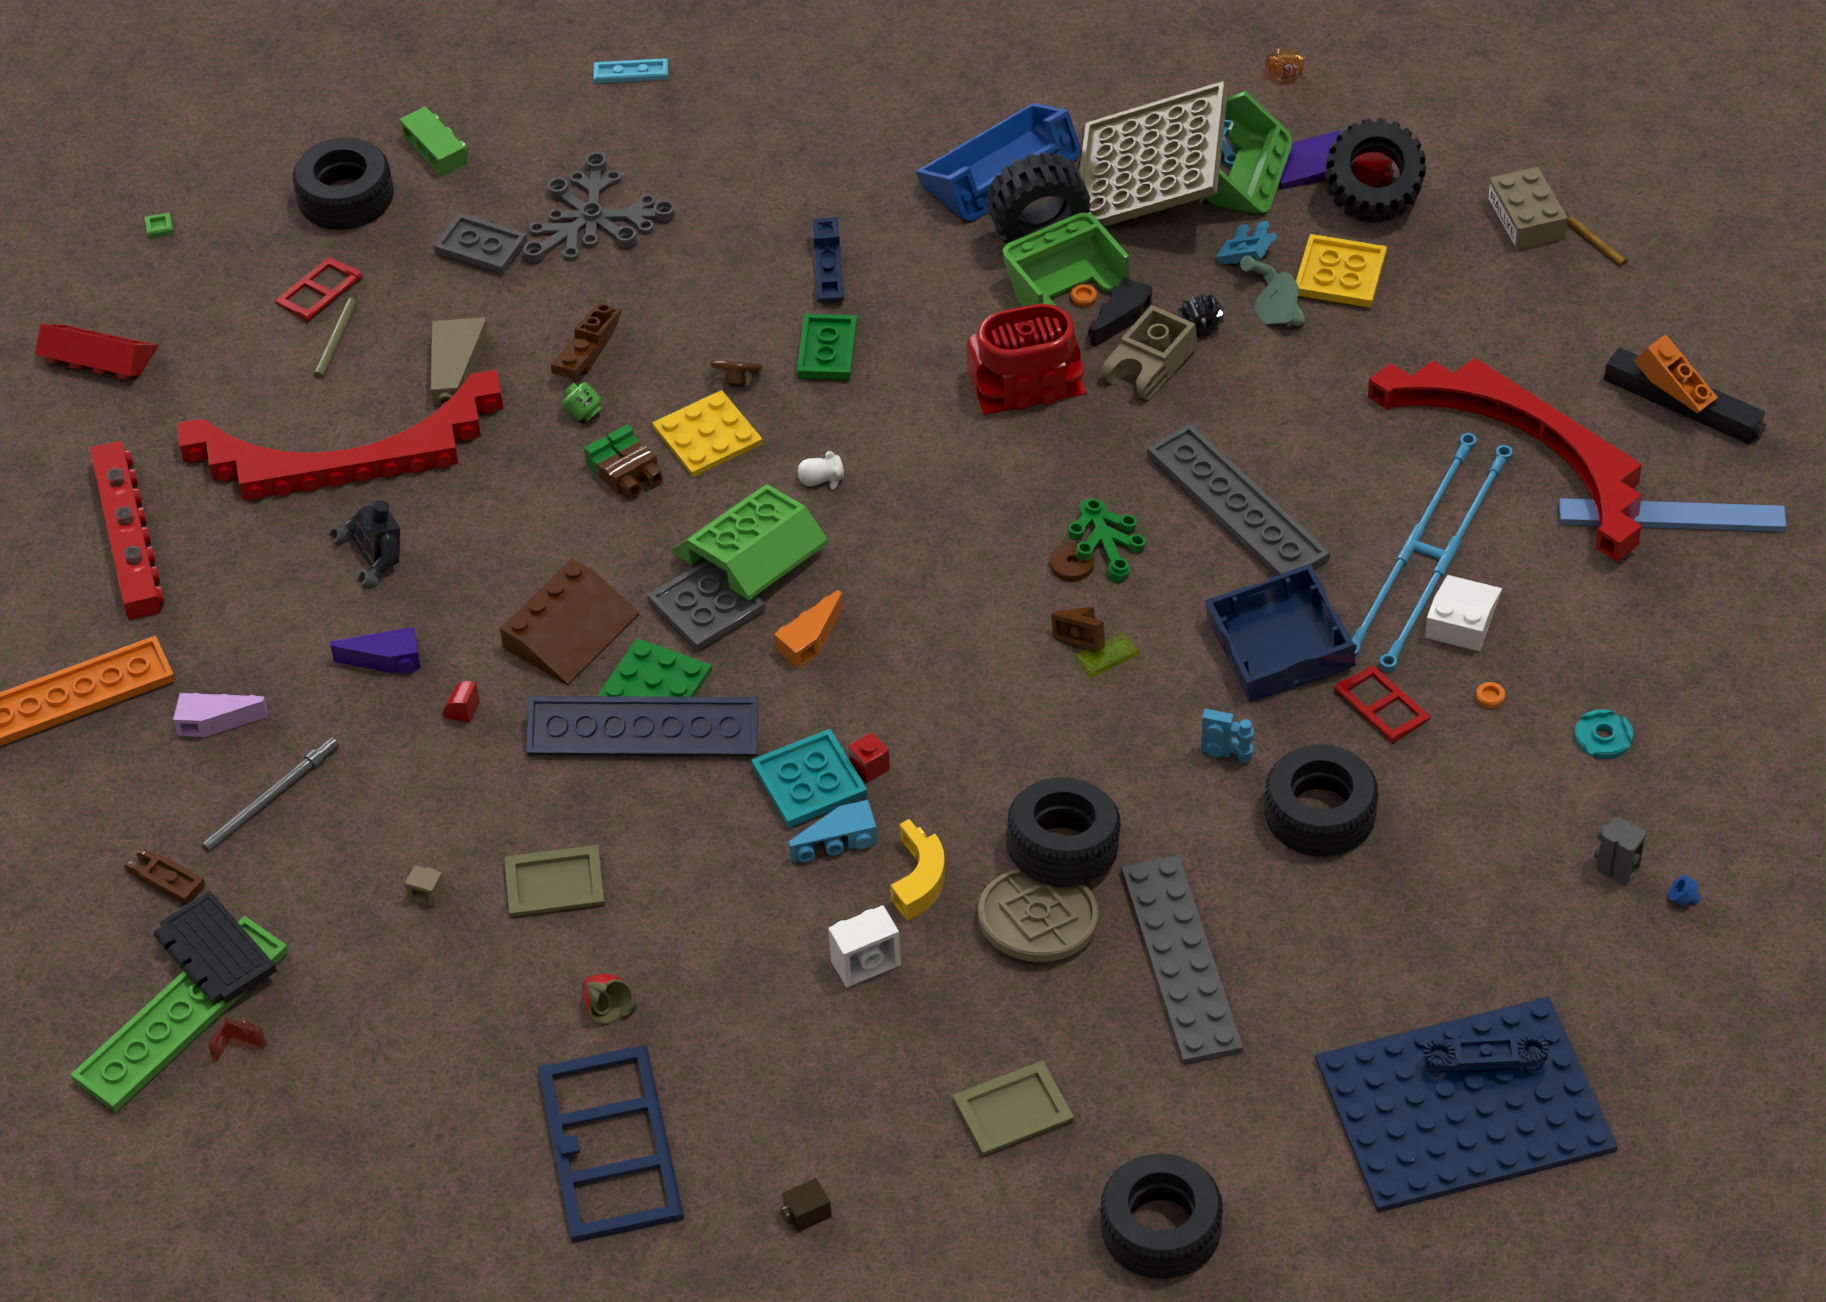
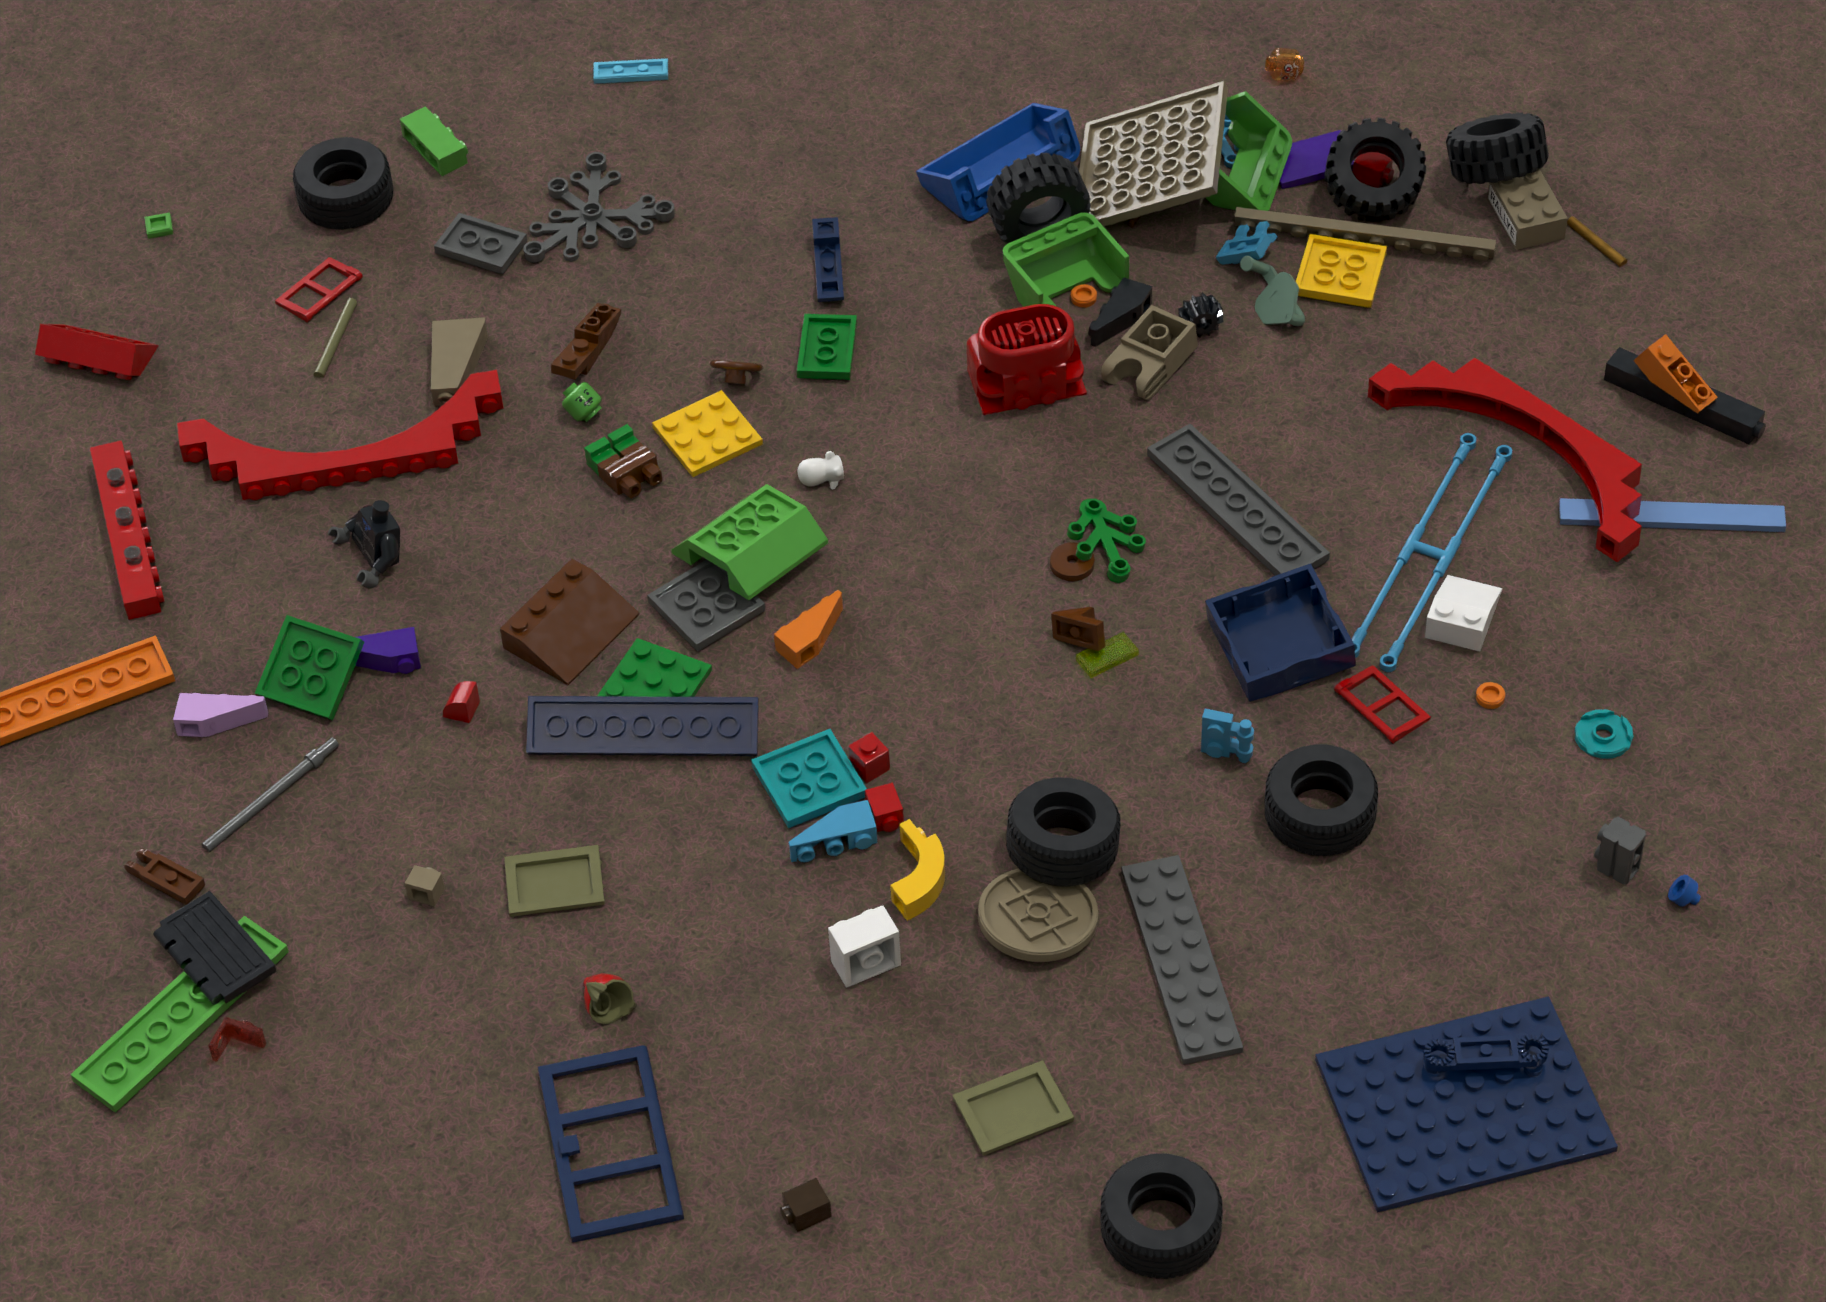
(309, 667): none -> green plate
(885, 807): none -> red brick
(1400, 238): none -> dark tan plate
(1497, 148): none -> black tyre

